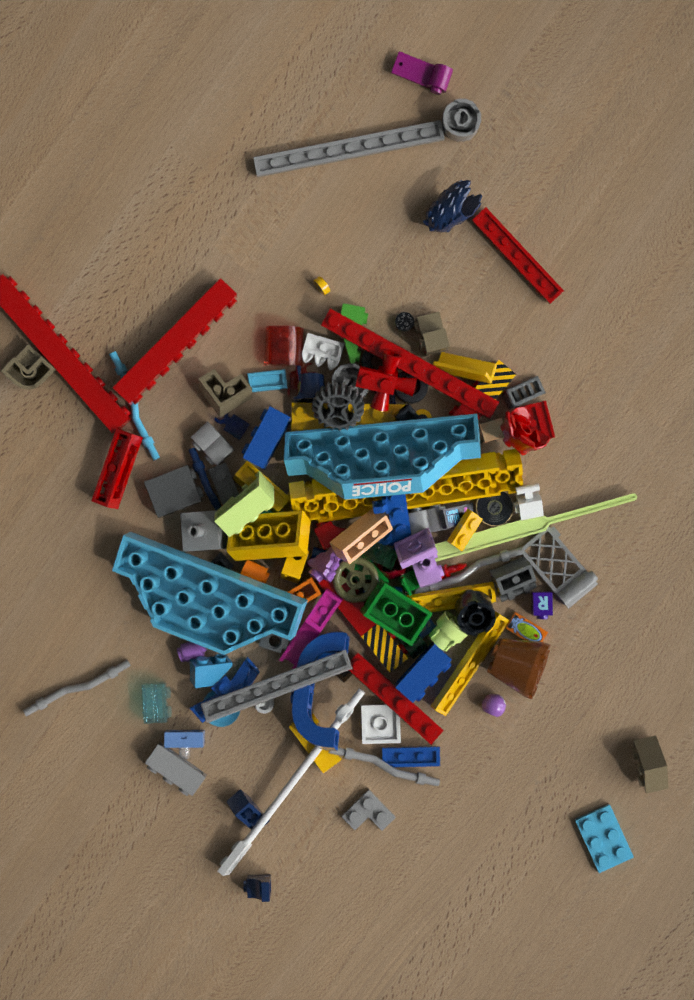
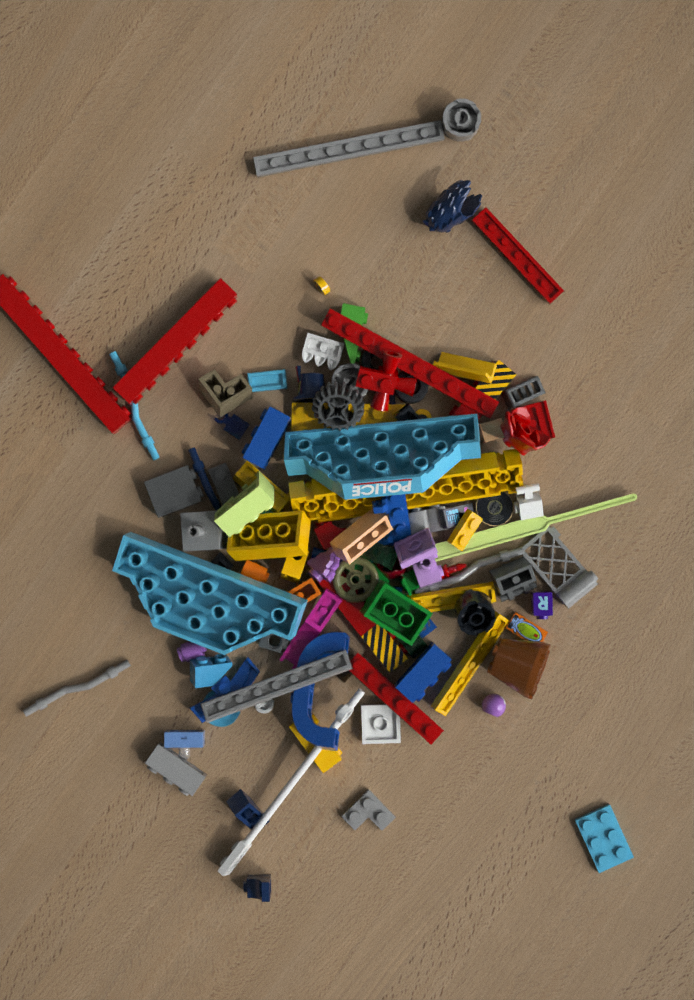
(28, 369): dark tan brick -> none
(117, 469): red brick -> none
(156, 703): clear light blue brick -> none
(212, 444): light grey brick -> none
(283, 346): clear red brick -> none
(293, 378): clear red arm -> none
(404, 321): black tile -> none
(411, 756): blue plate -> none
(419, 778): light grey bar -> none
(431, 76): magenta door -> none
(432, 334): dark tan brick -> none
(447, 632): yellowish green piece -> none
(651, 764): dark tan brick -> none

